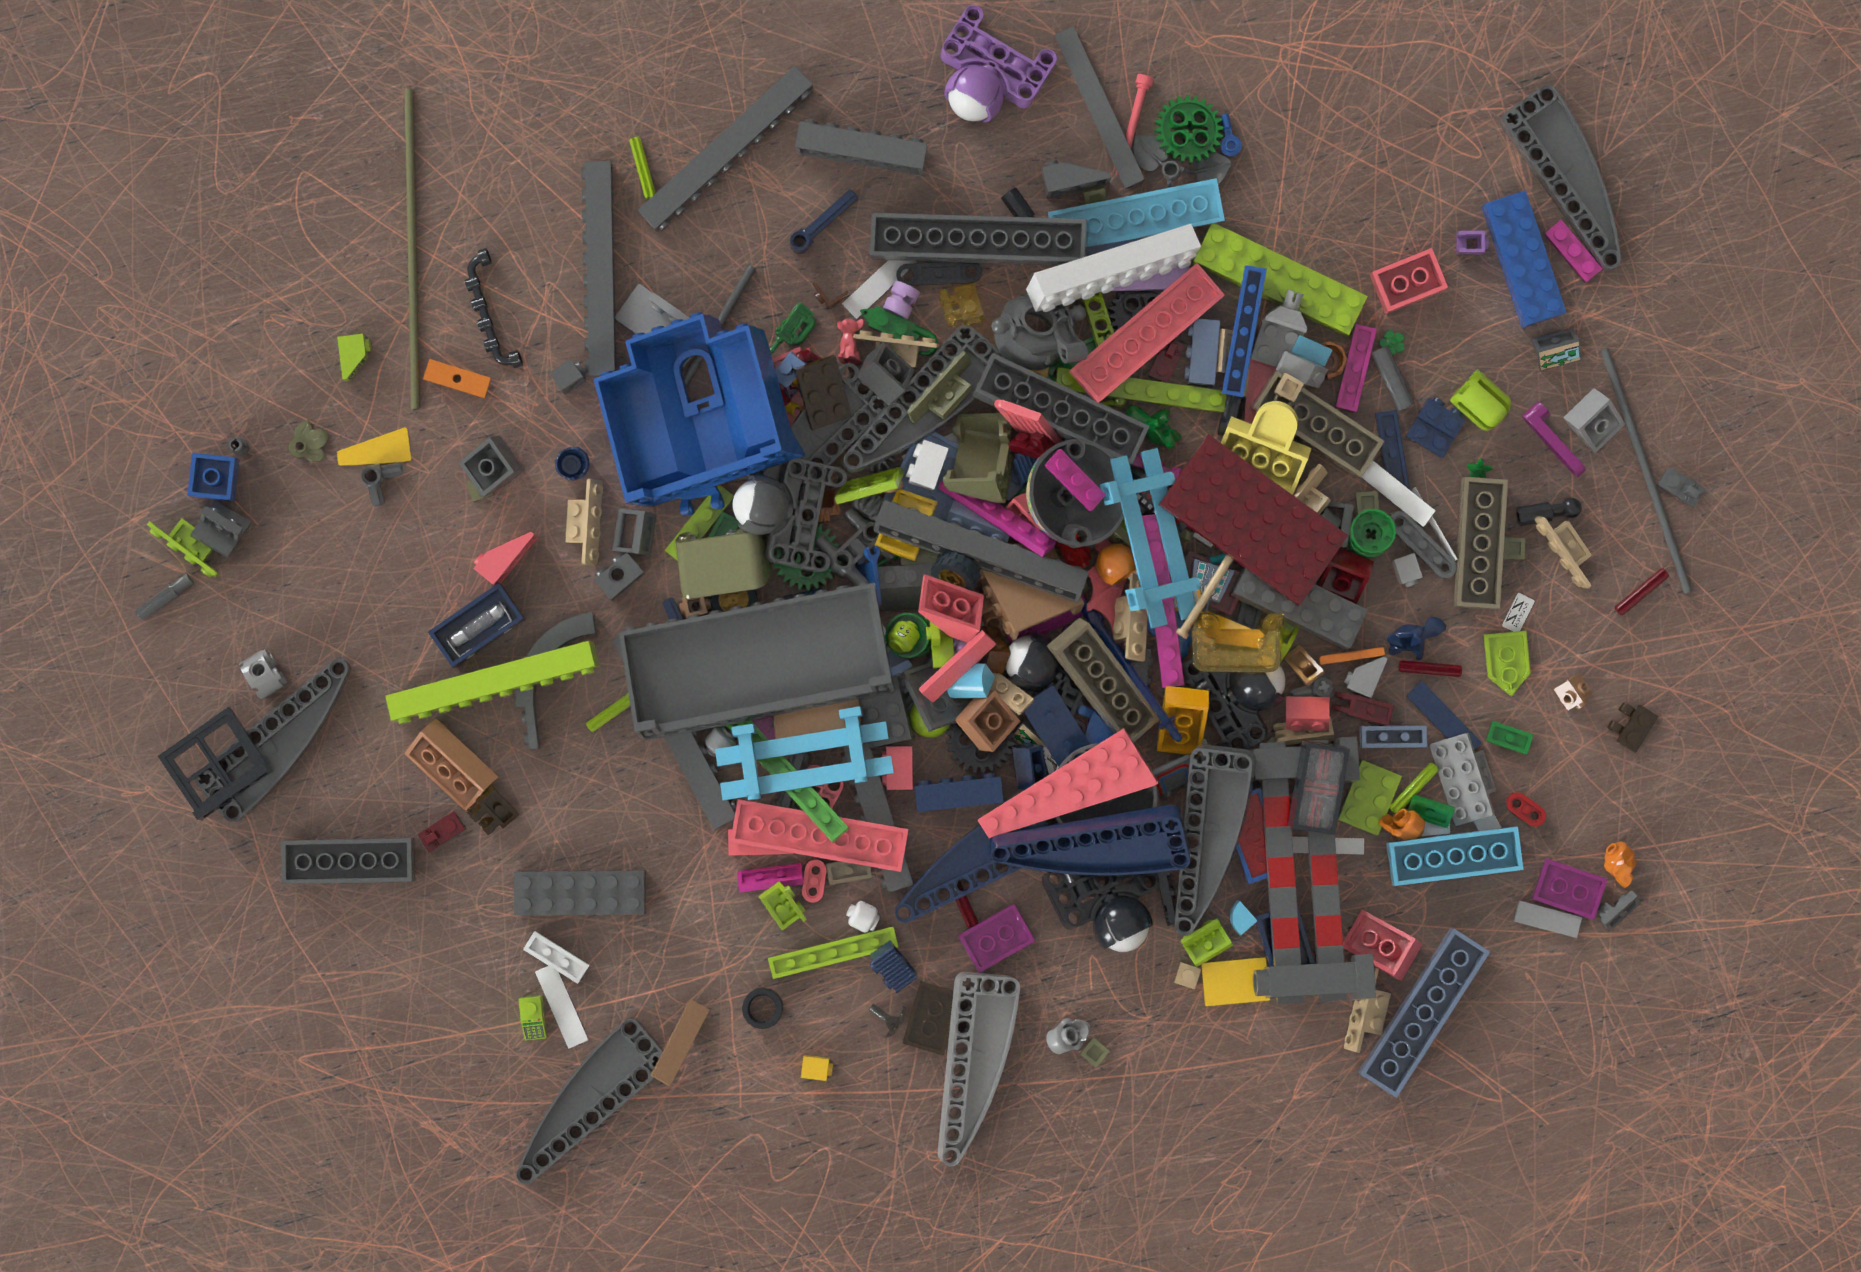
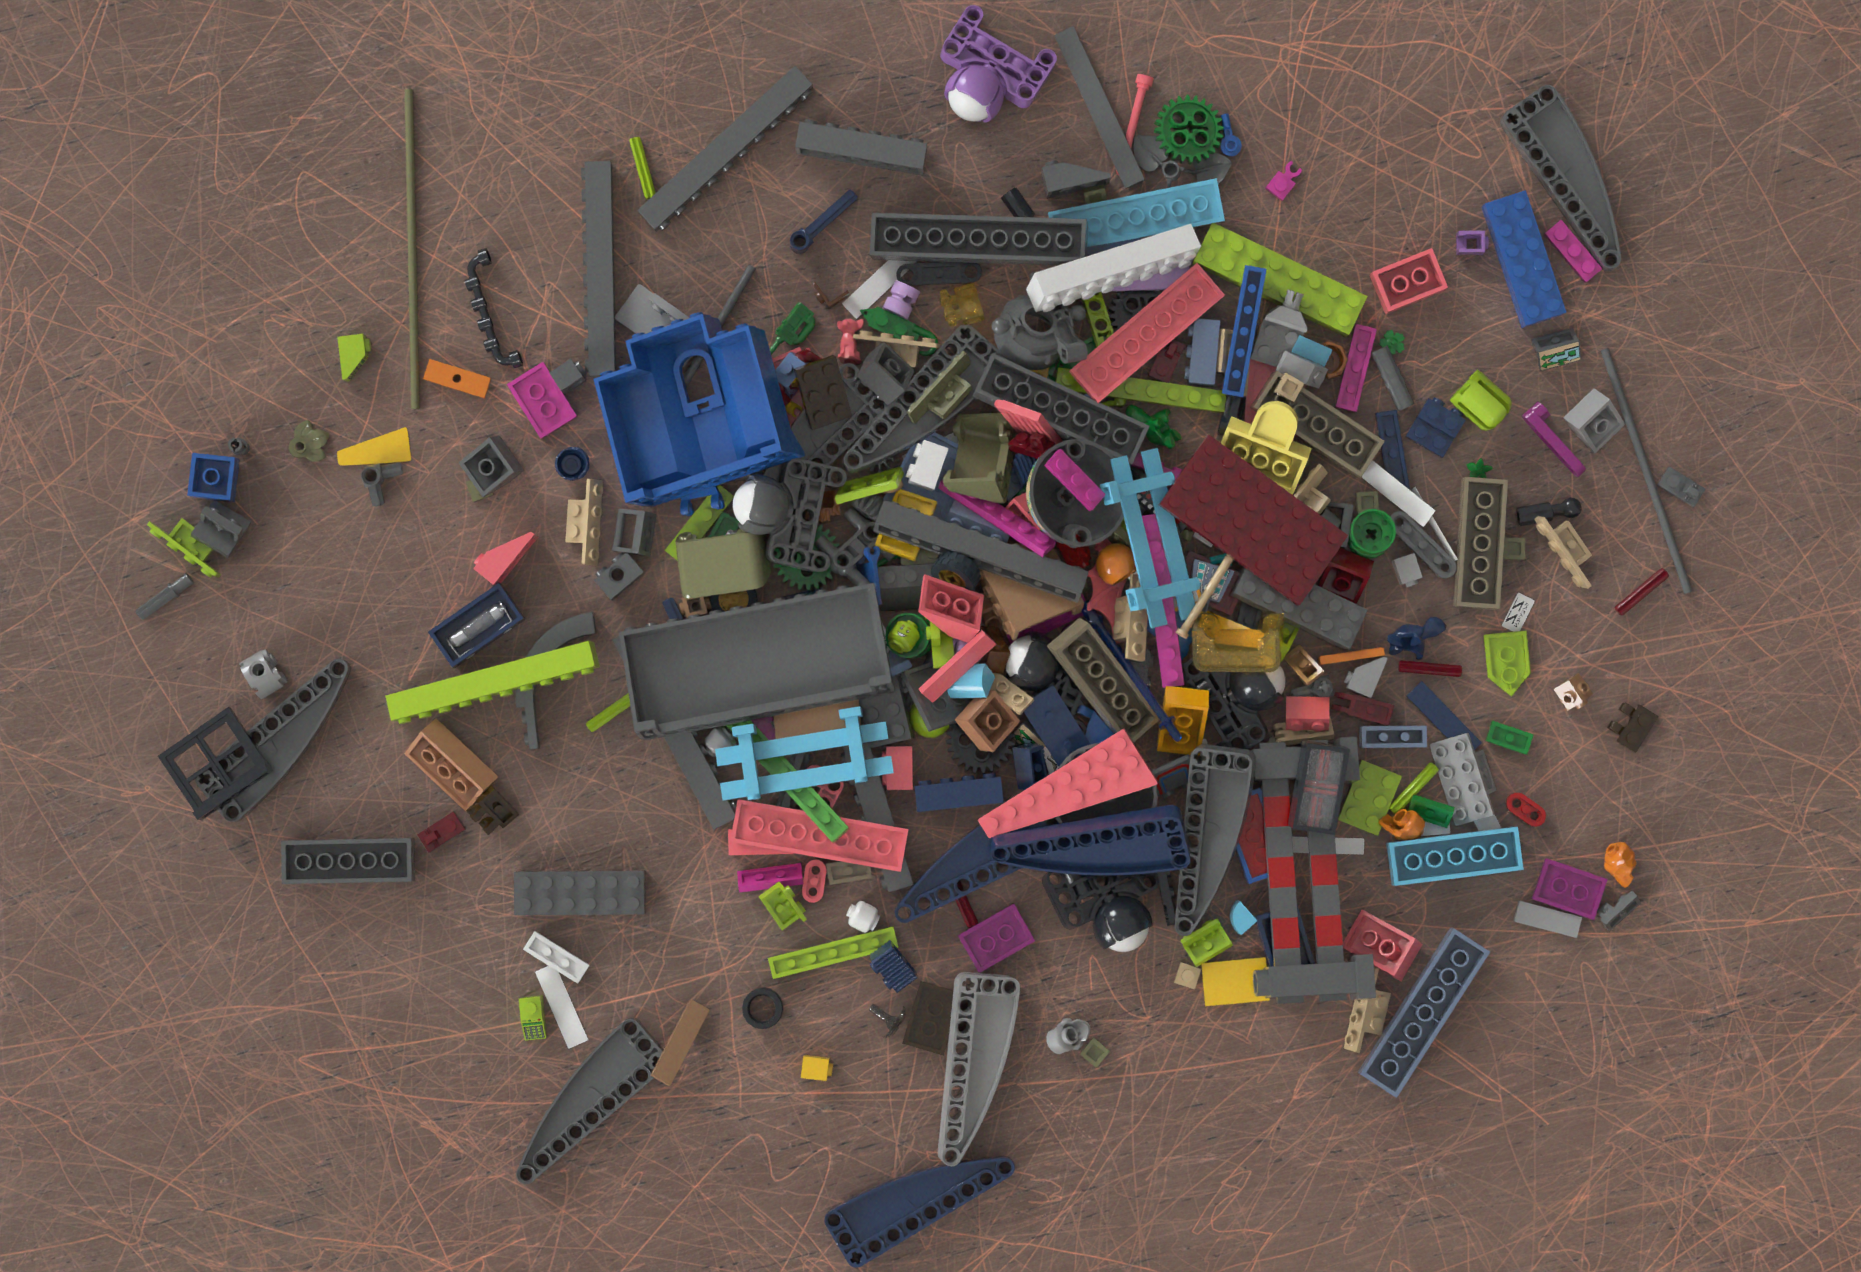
(542, 400): none -> dark pink plate
(895, 1201): none -> dark blue beam
(1282, 183): none -> dark pink plate

